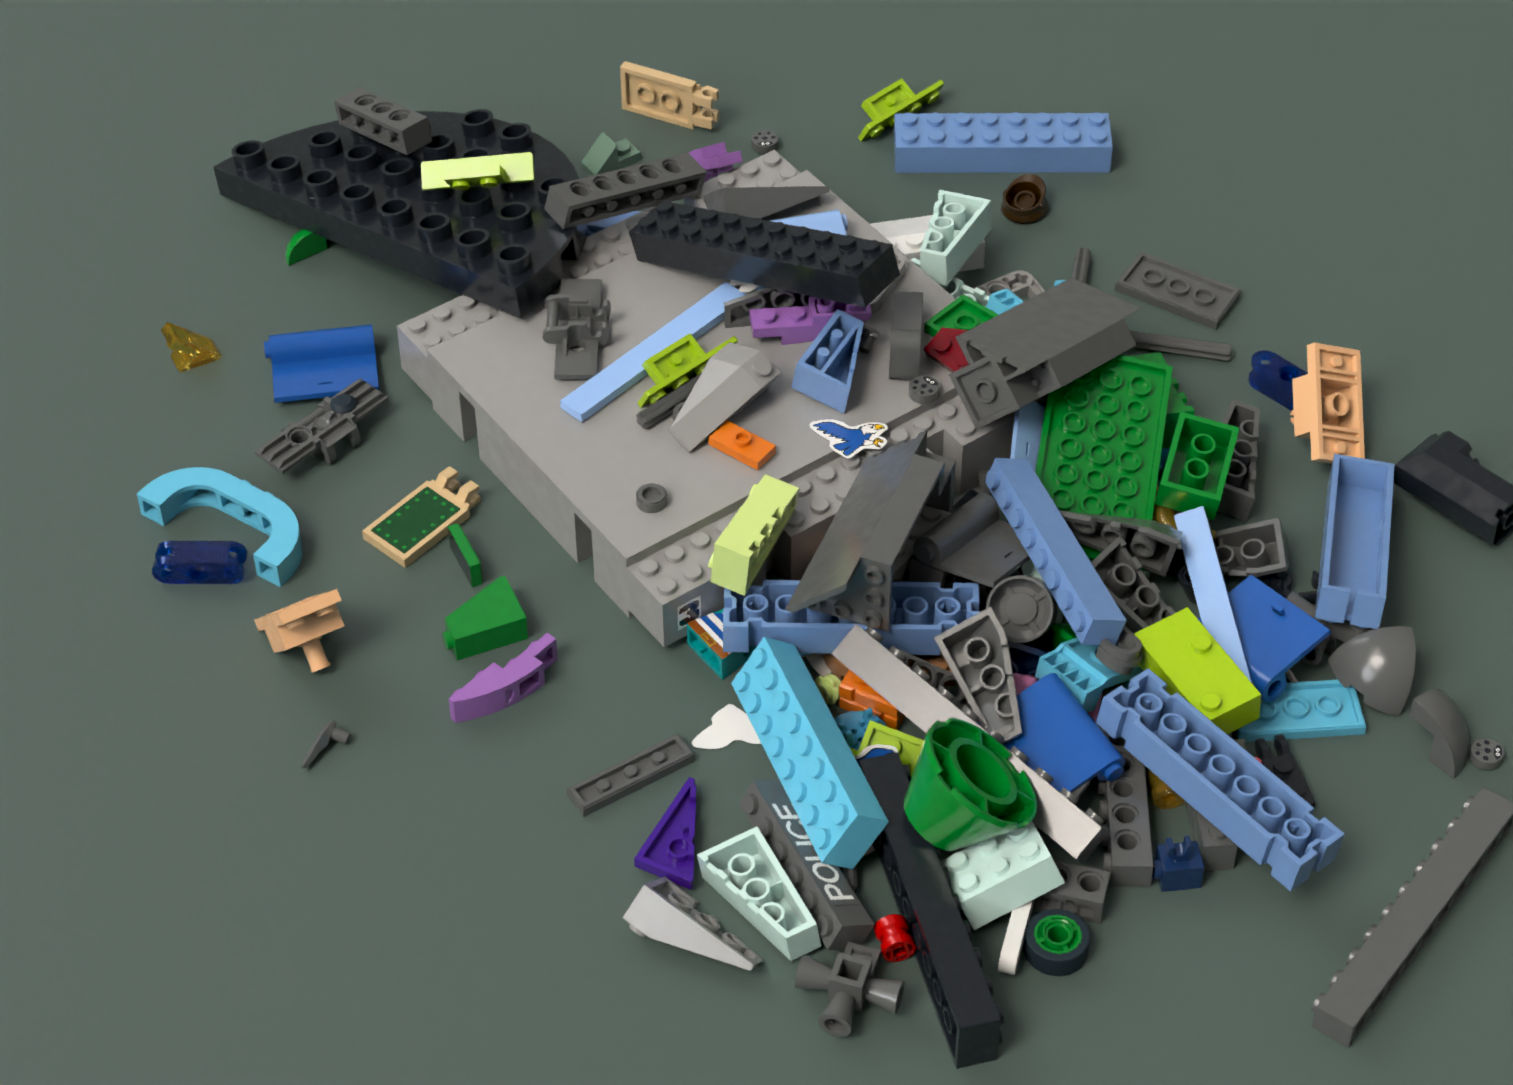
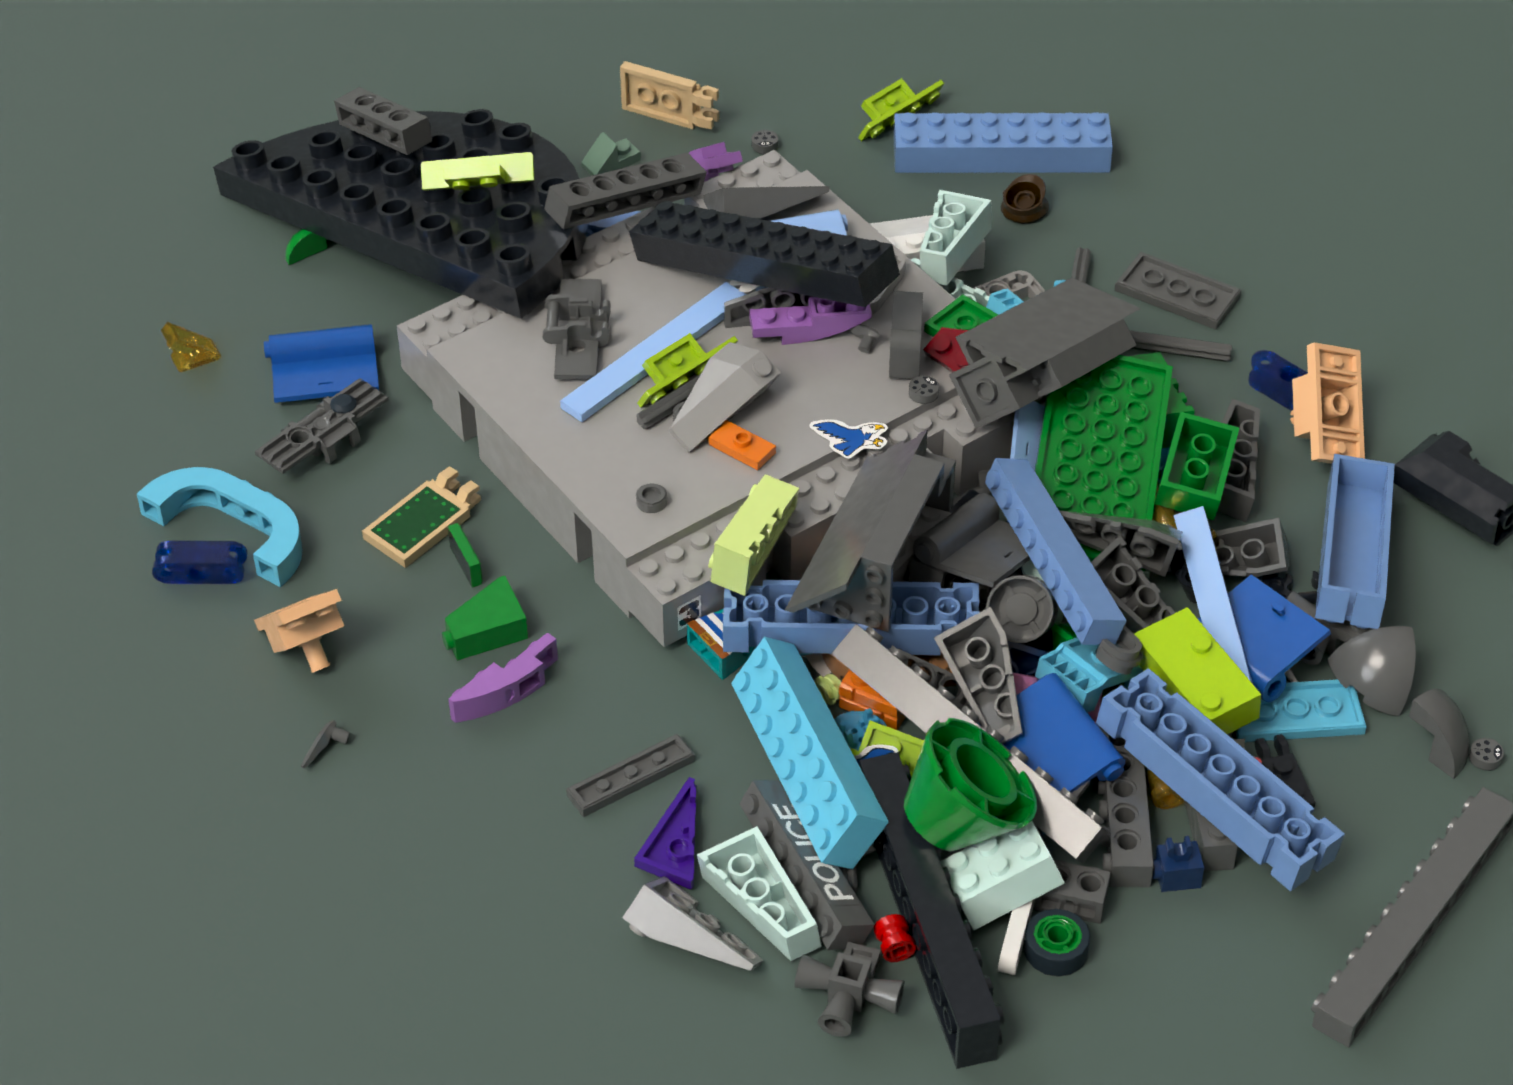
(727, 725): white sticker -> none
(830, 361): medium blue wedge -> none

